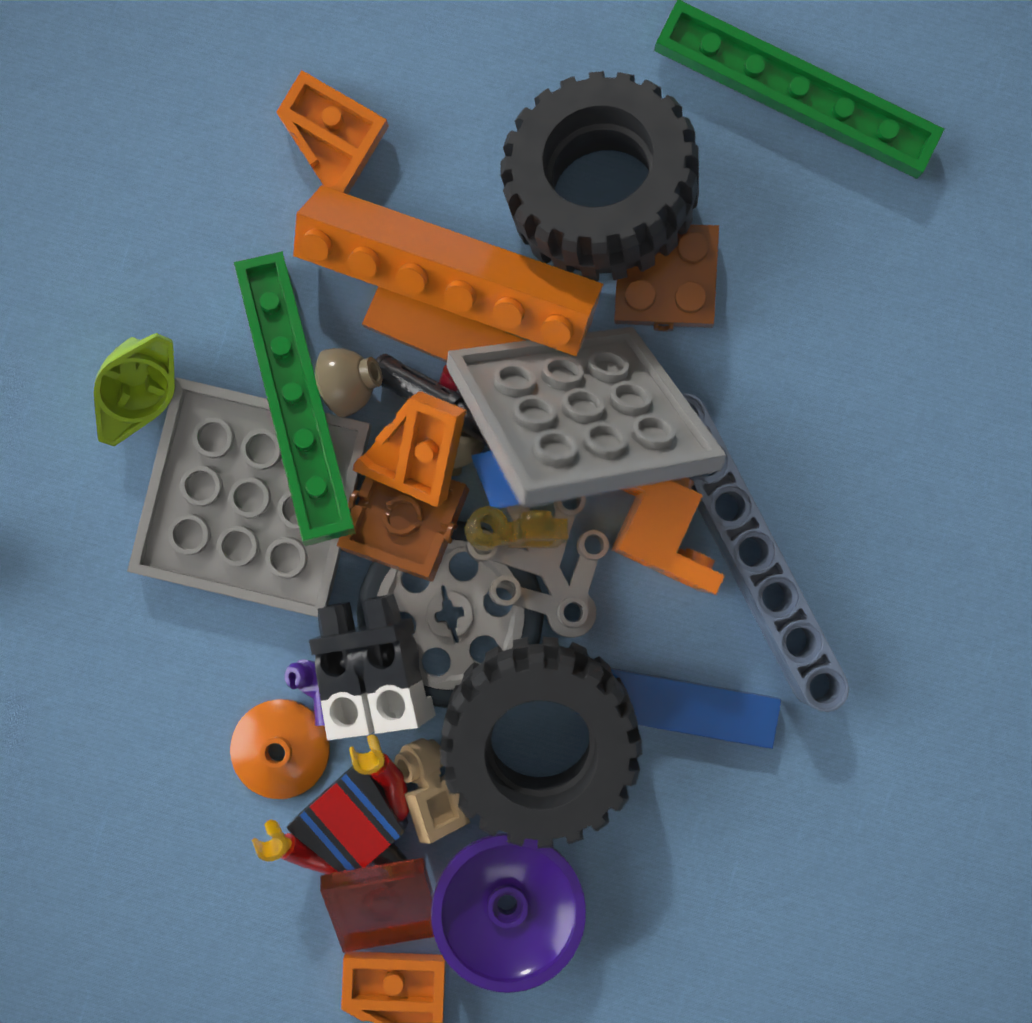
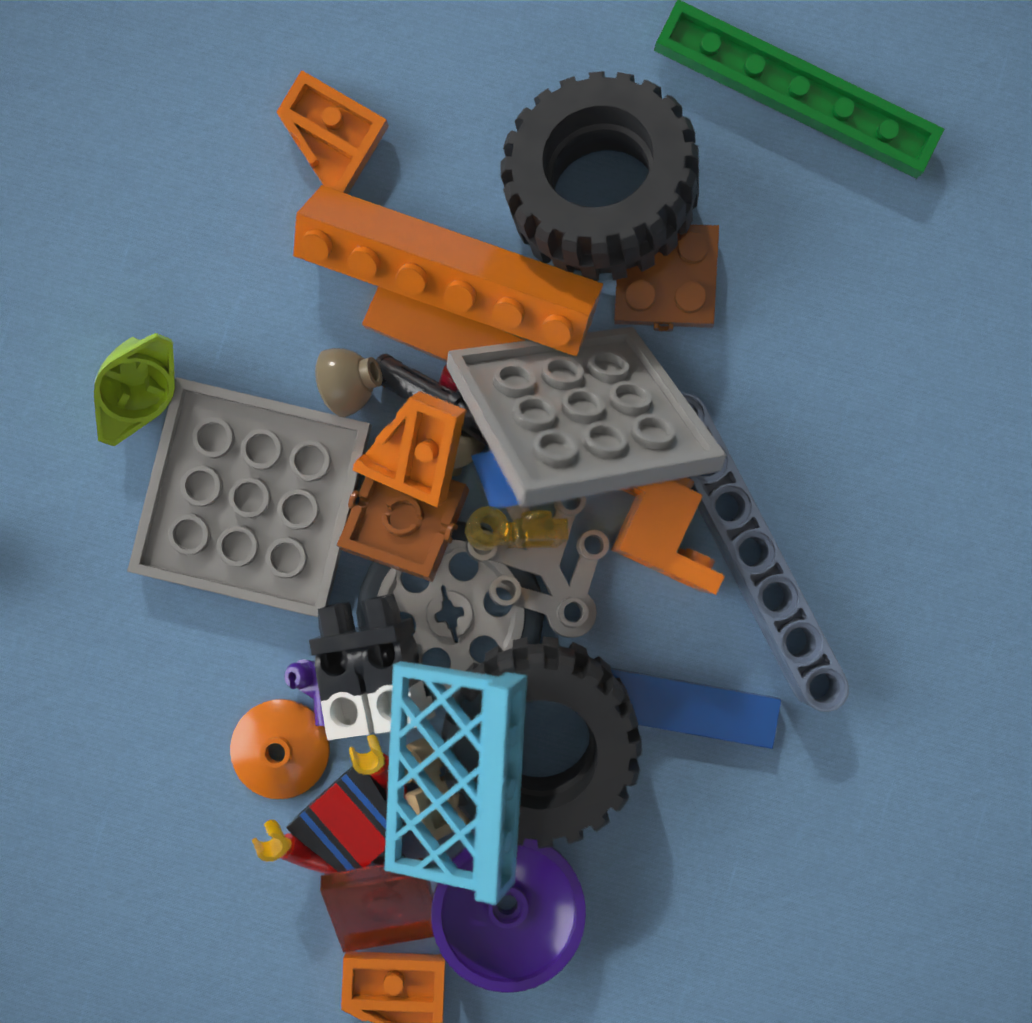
(294, 399): green plate -> none
(498, 779): none -> medium azure fence

